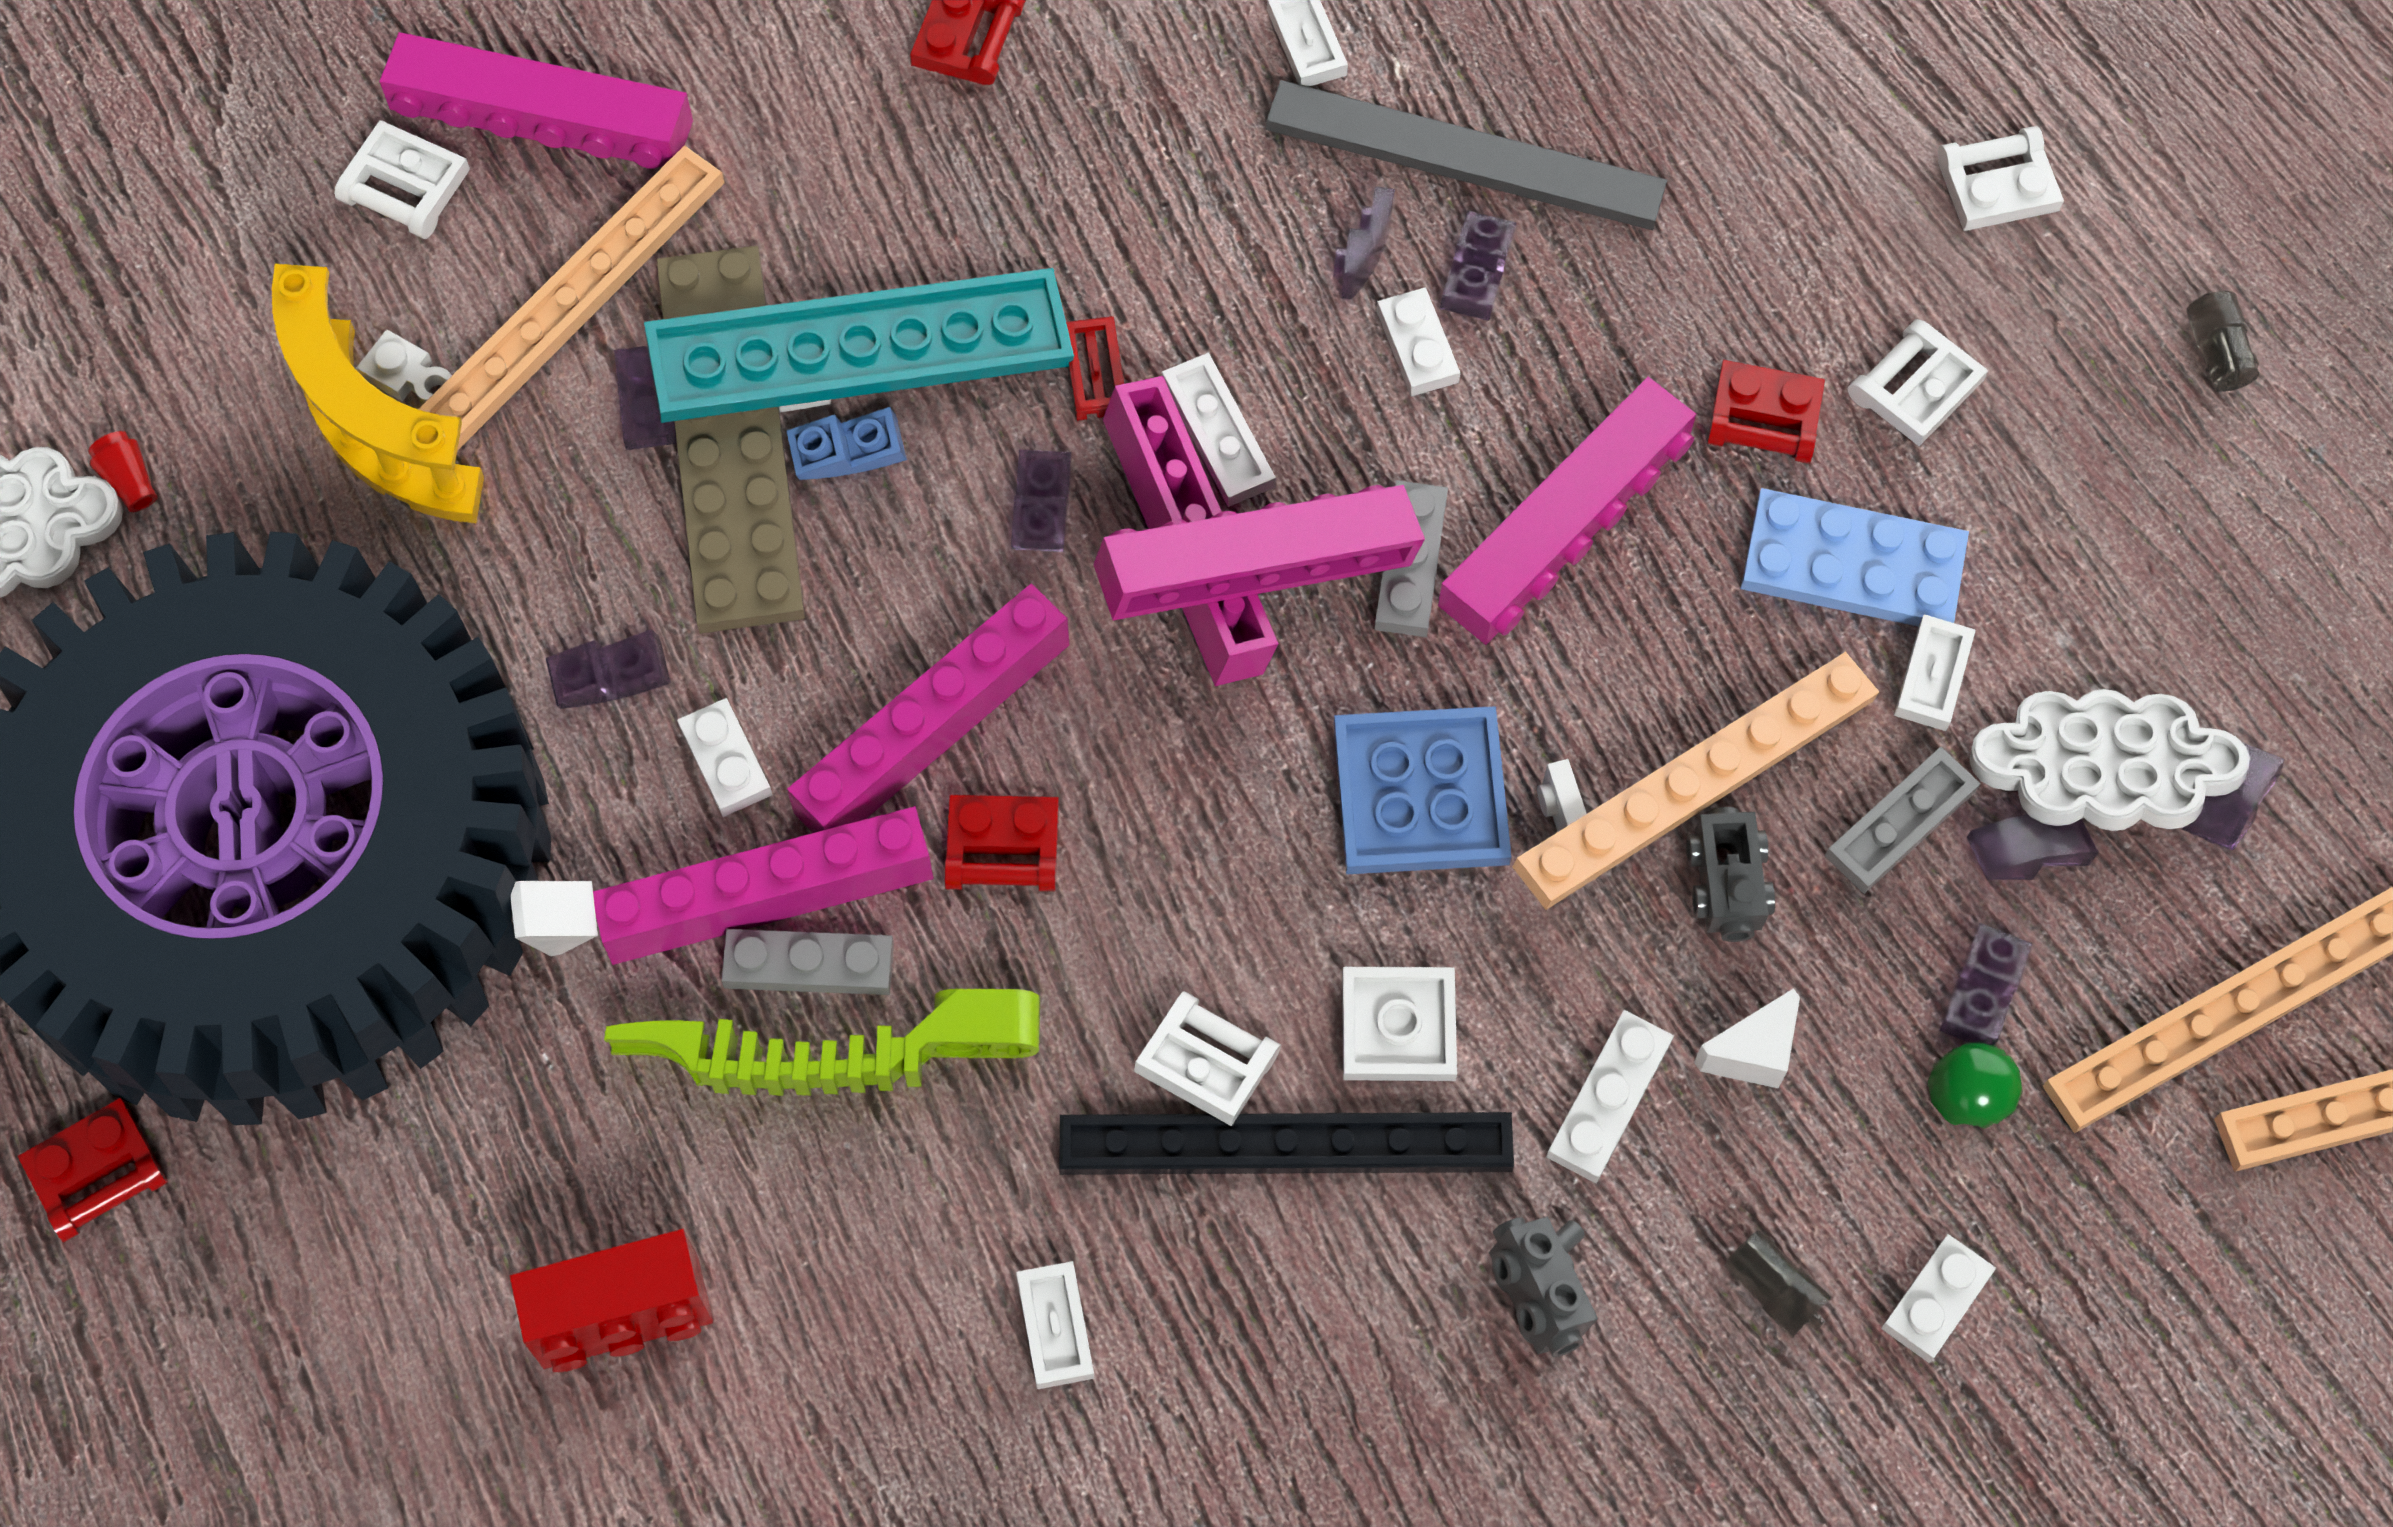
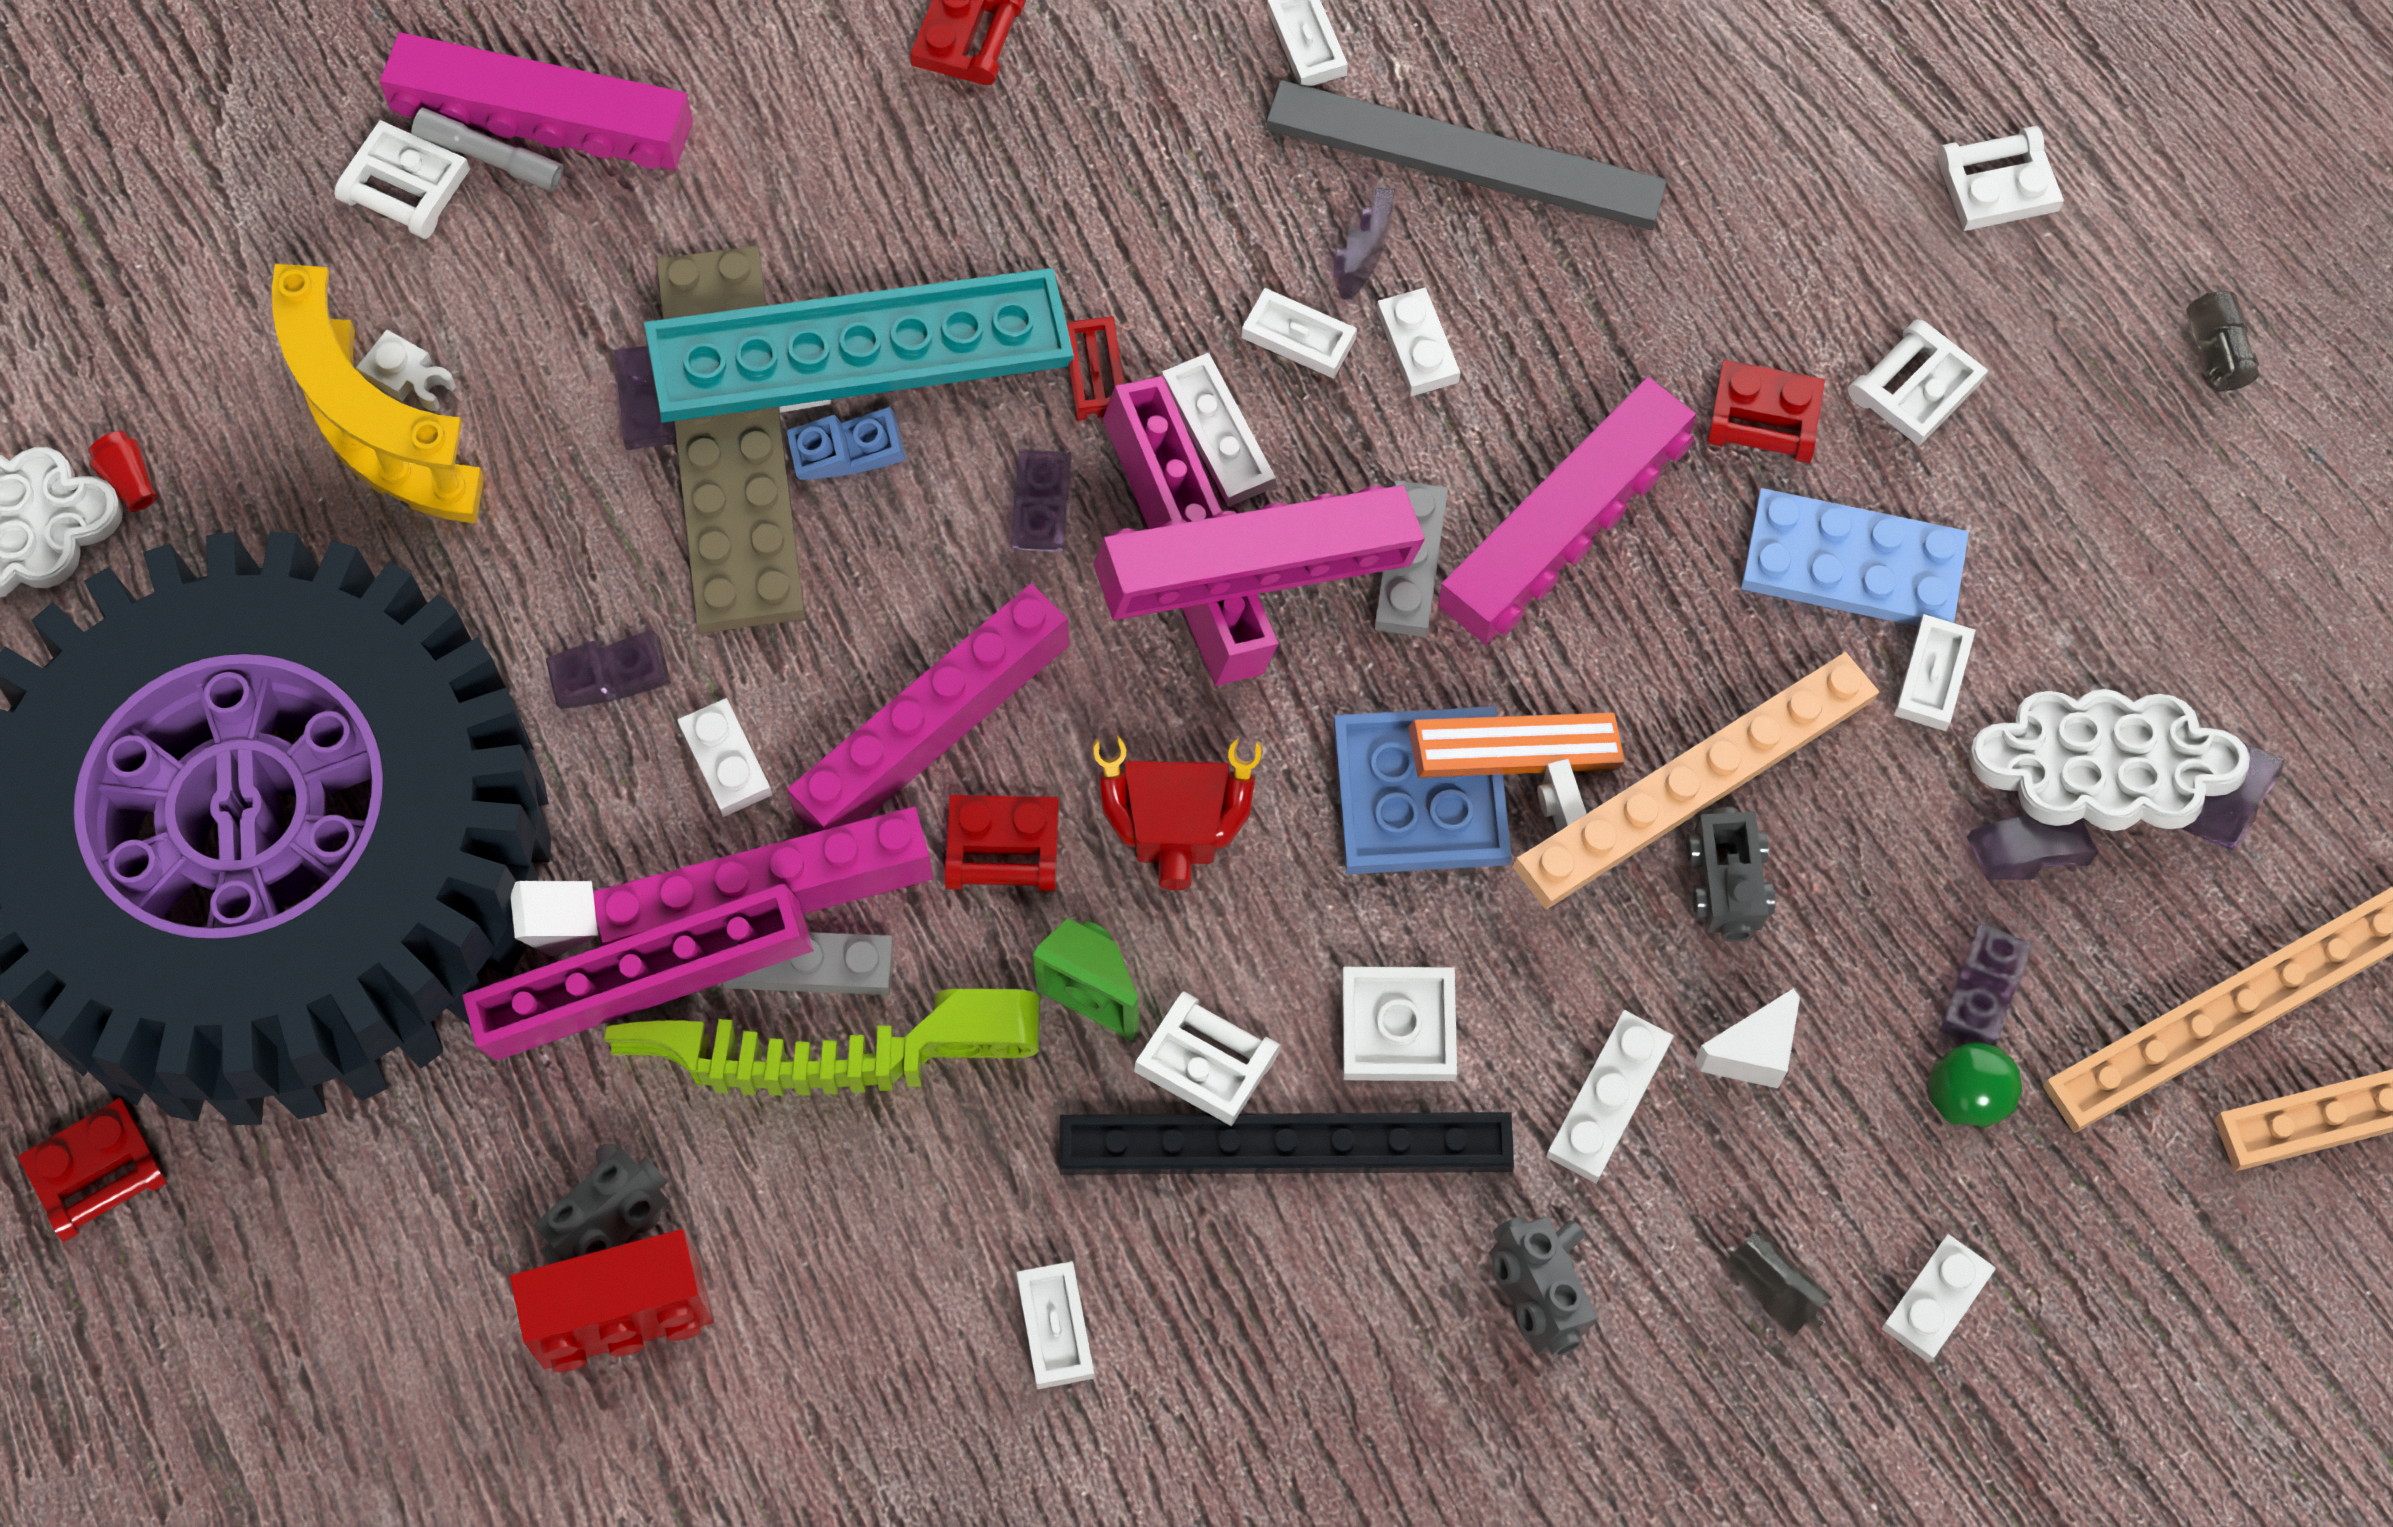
(459, 138): none -> light grey piece
(575, 292): light nougat plate -> none
(604, 1207): none -> dark grey brick
(637, 972): none -> dark pink brick
(1088, 975): none -> bright green slope
(1176, 809): none -> red torso
(1299, 333): none -> white plate
(1478, 265): clear purple slope -> none
(1514, 744): none -> orange tile
(1902, 820): light grey plate -> none

